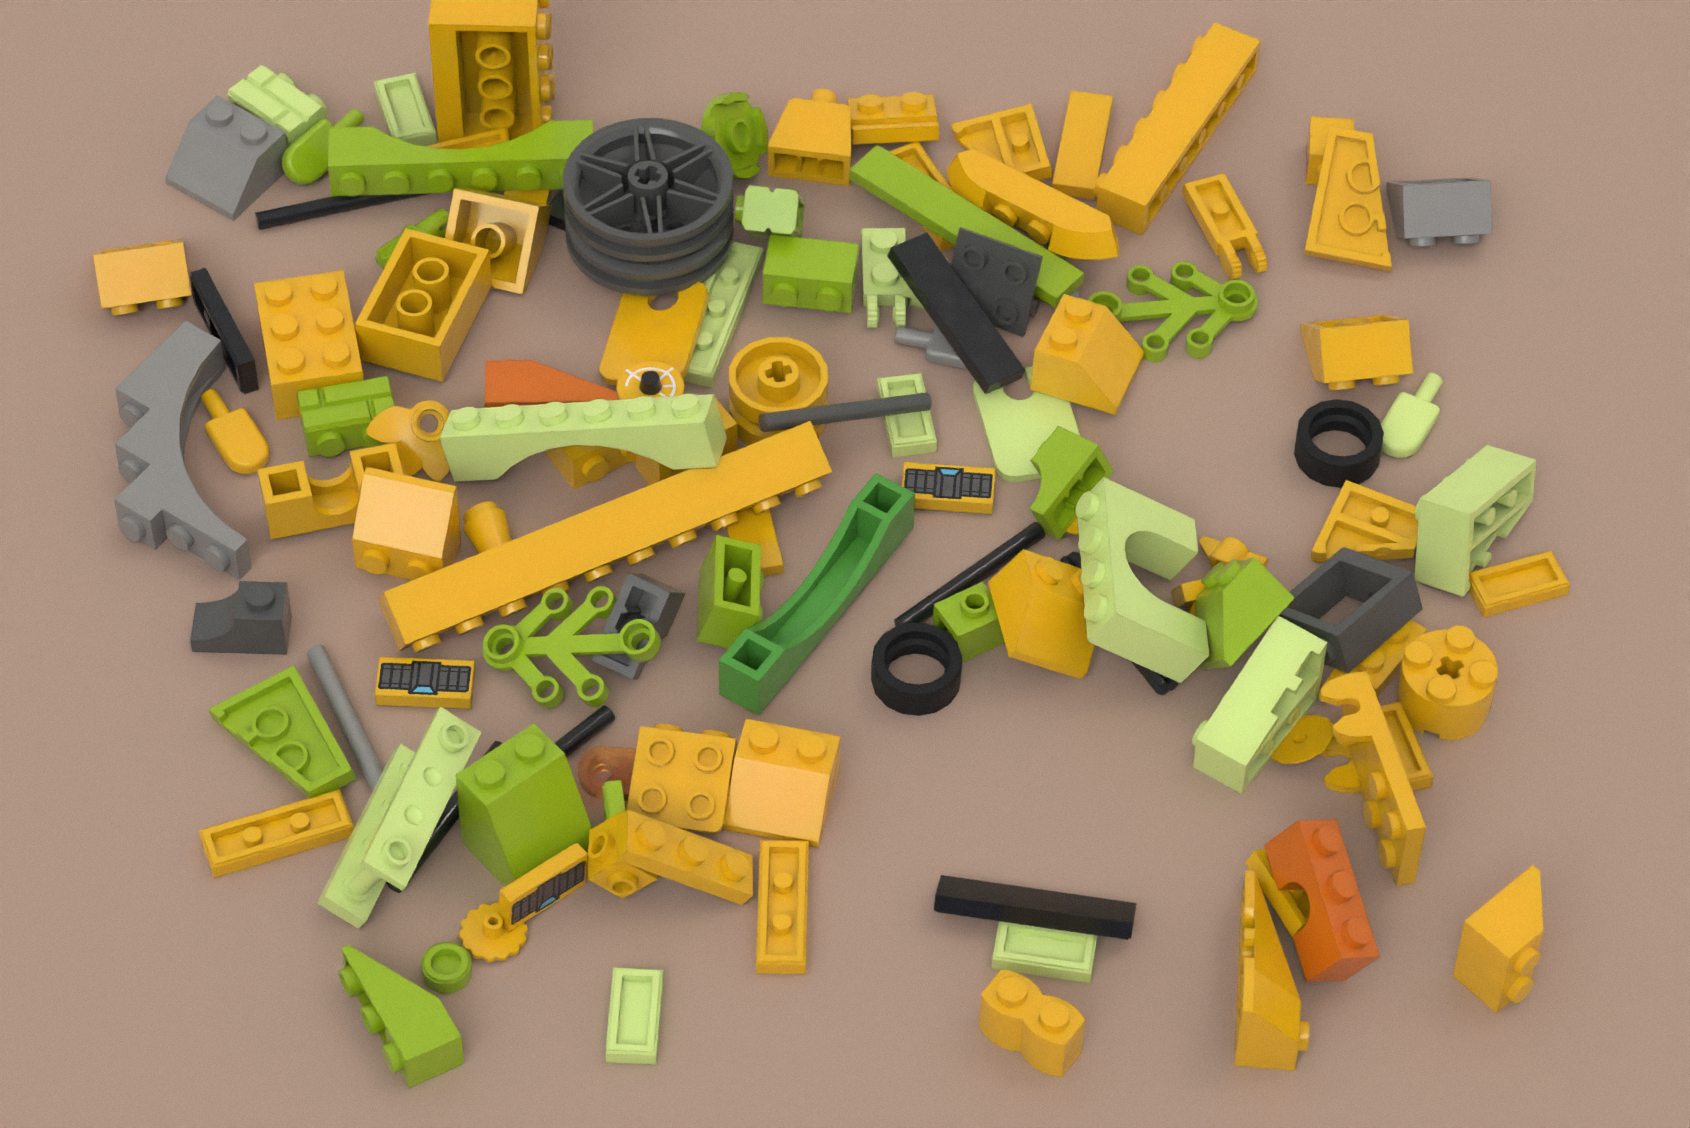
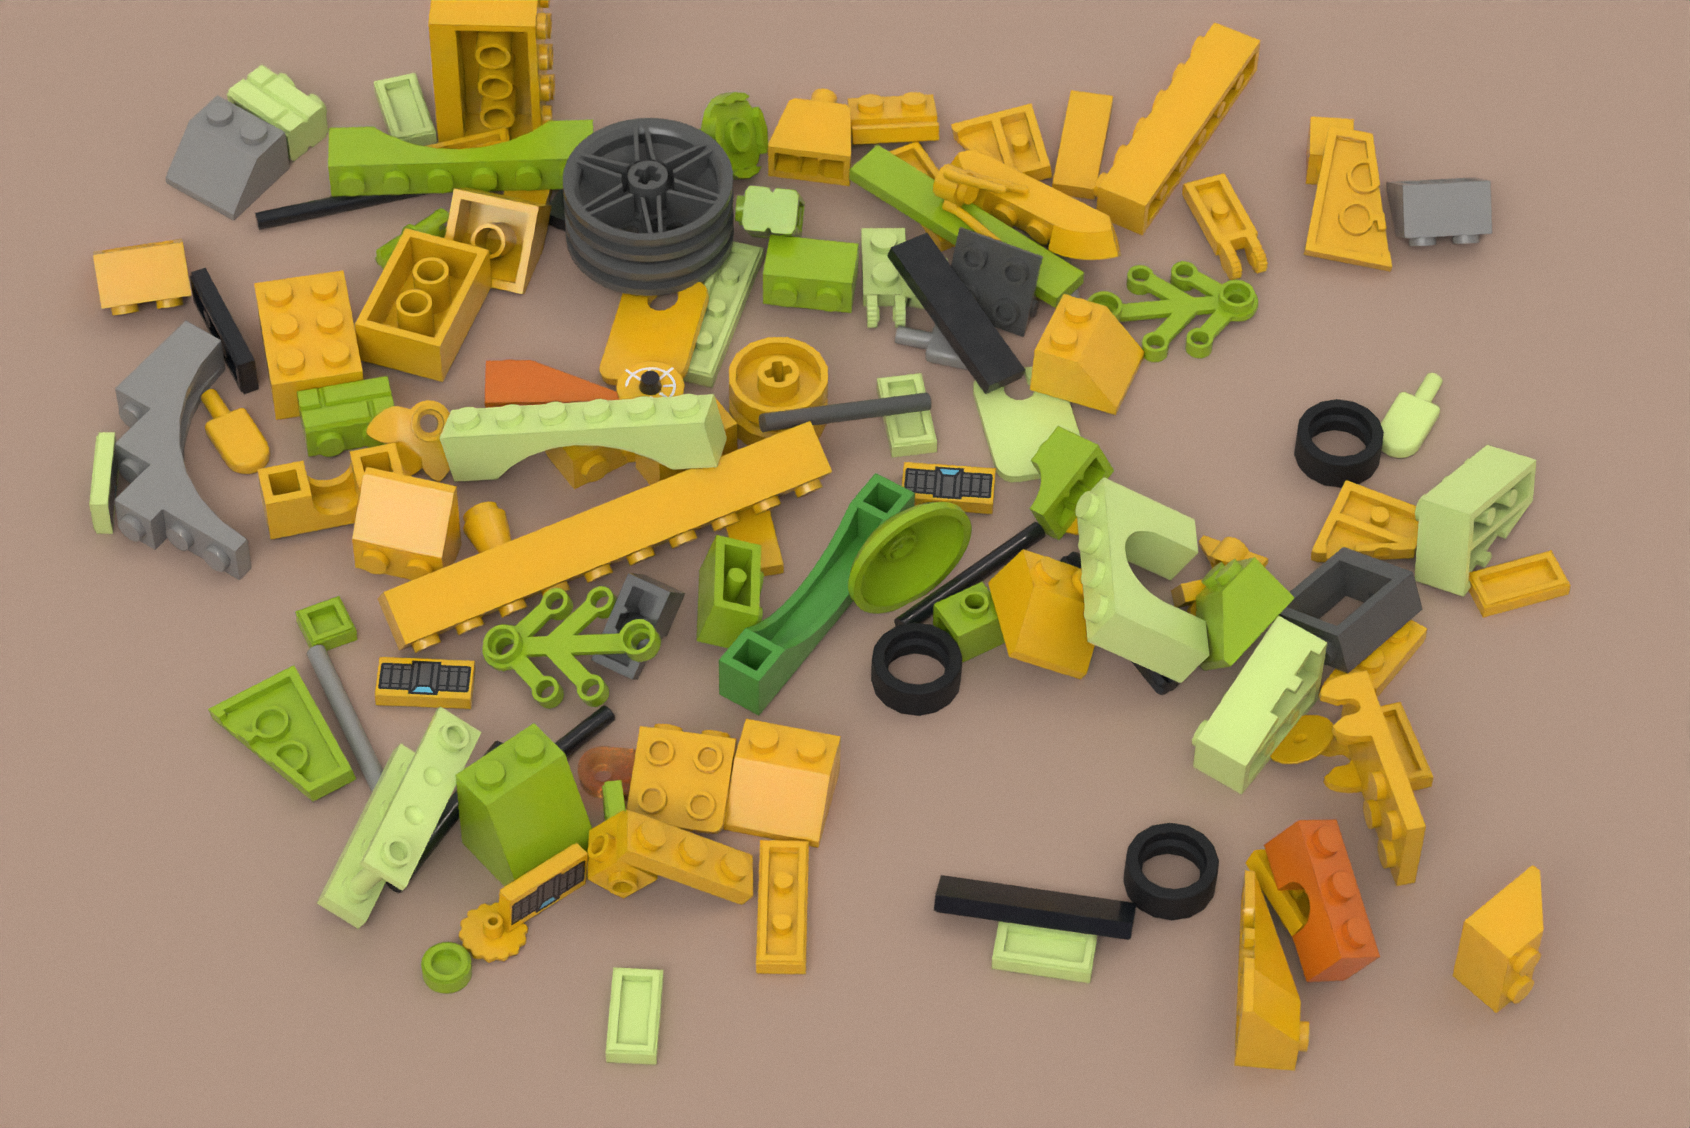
(104, 483): none -> yellowish green tile
(246, 622): dark grey arch -> none
(276, 833): yellow tile -> none
(308, 155): lime piece -> none
(326, 624): none -> lime tile
(409, 1020): lime slope -> none
(908, 556): none -> lime dish
(962, 187): none -> yellow plant
(1026, 1021): yellow brick -> none
(1173, 840): none -> black tyre
(1358, 350): yellow slope -> none
(1447, 682): yellow brick -> none

